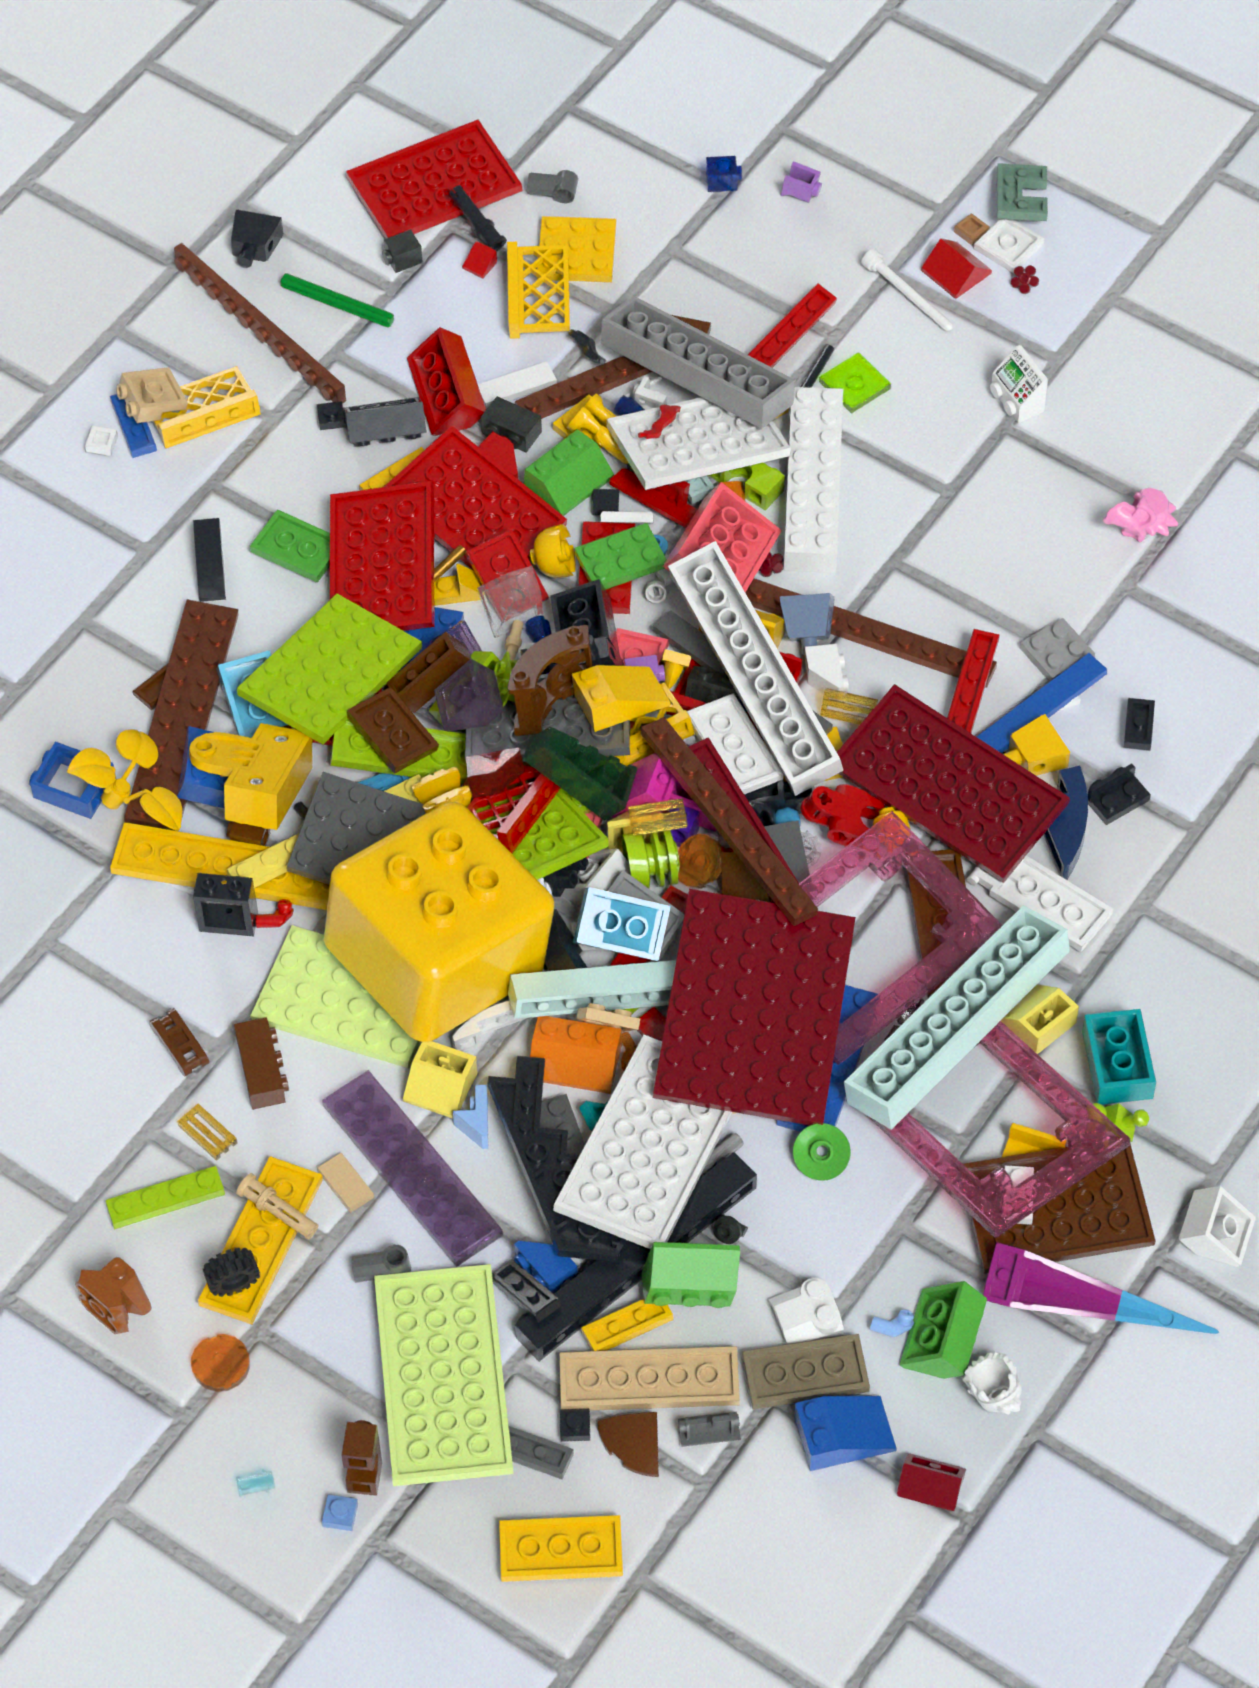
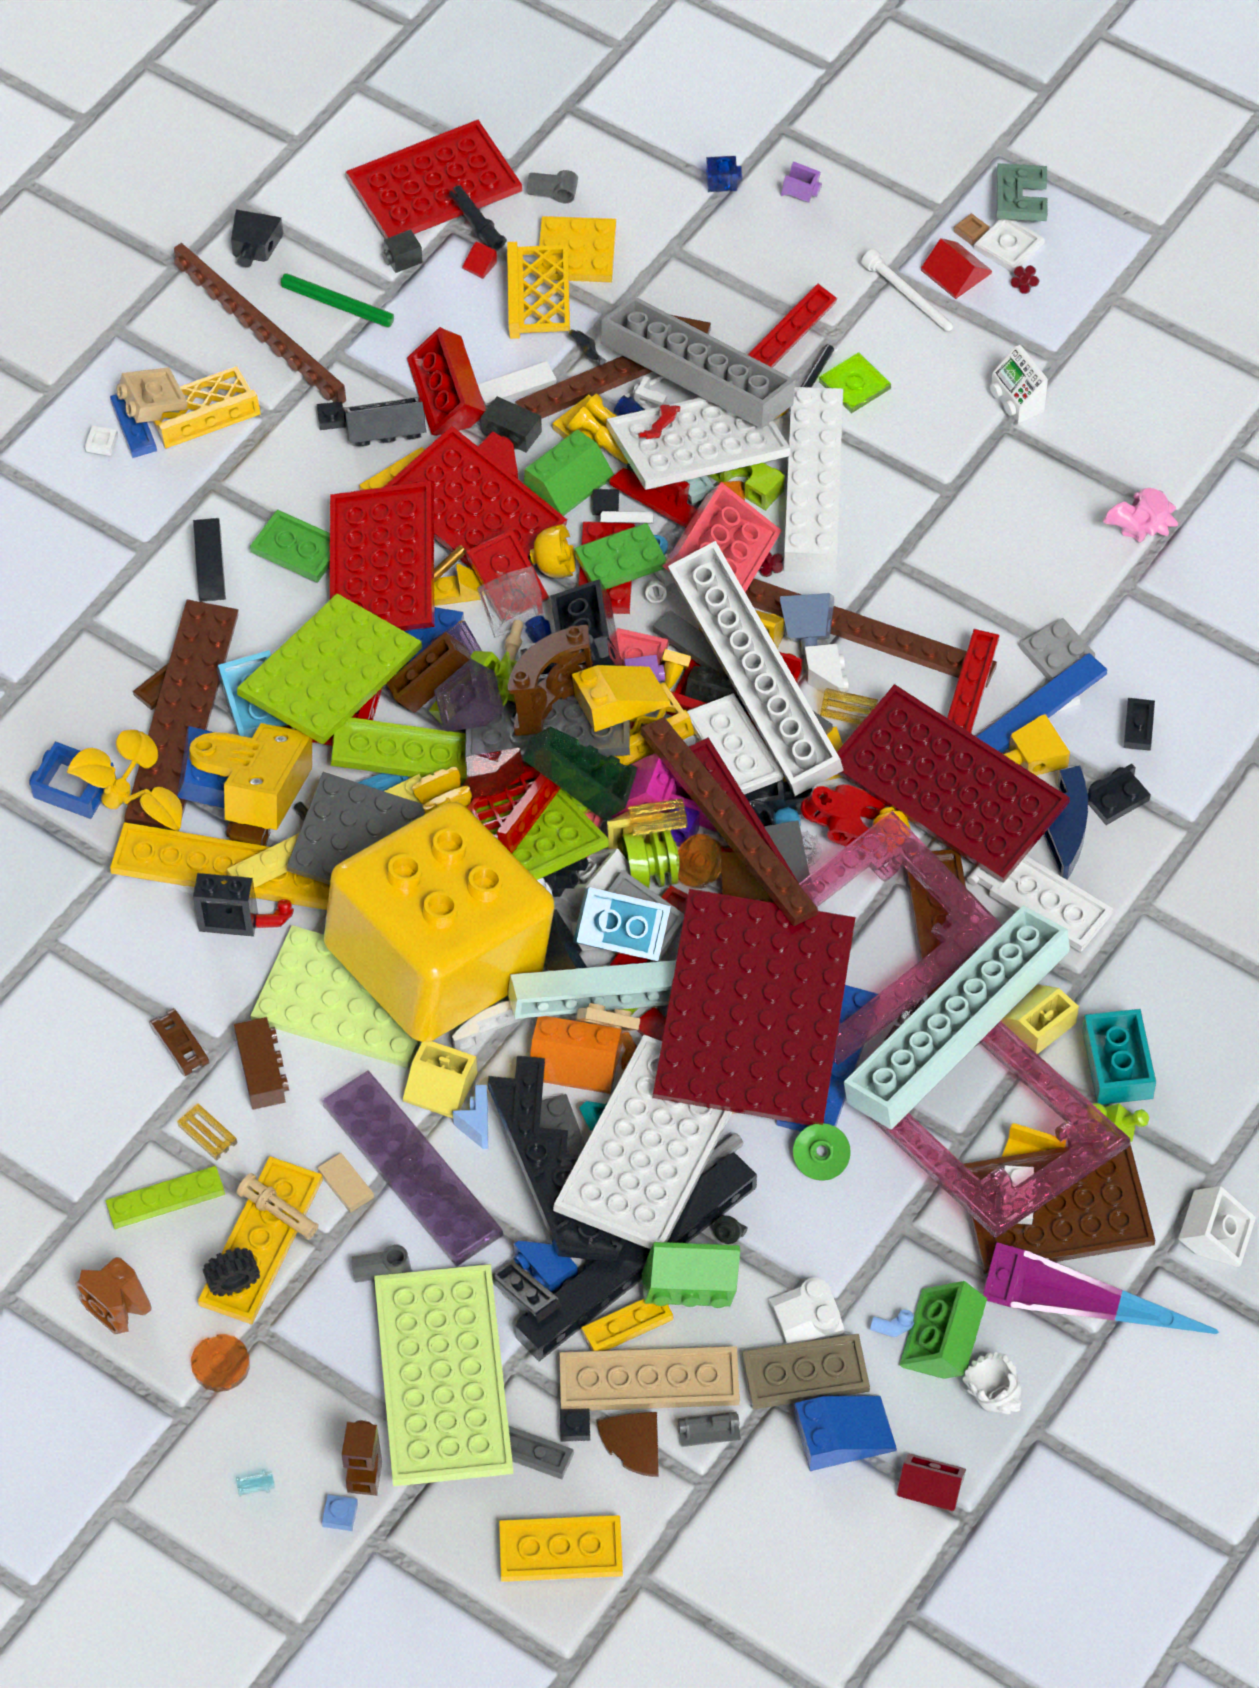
(392, 730): reddish brown plate -> none

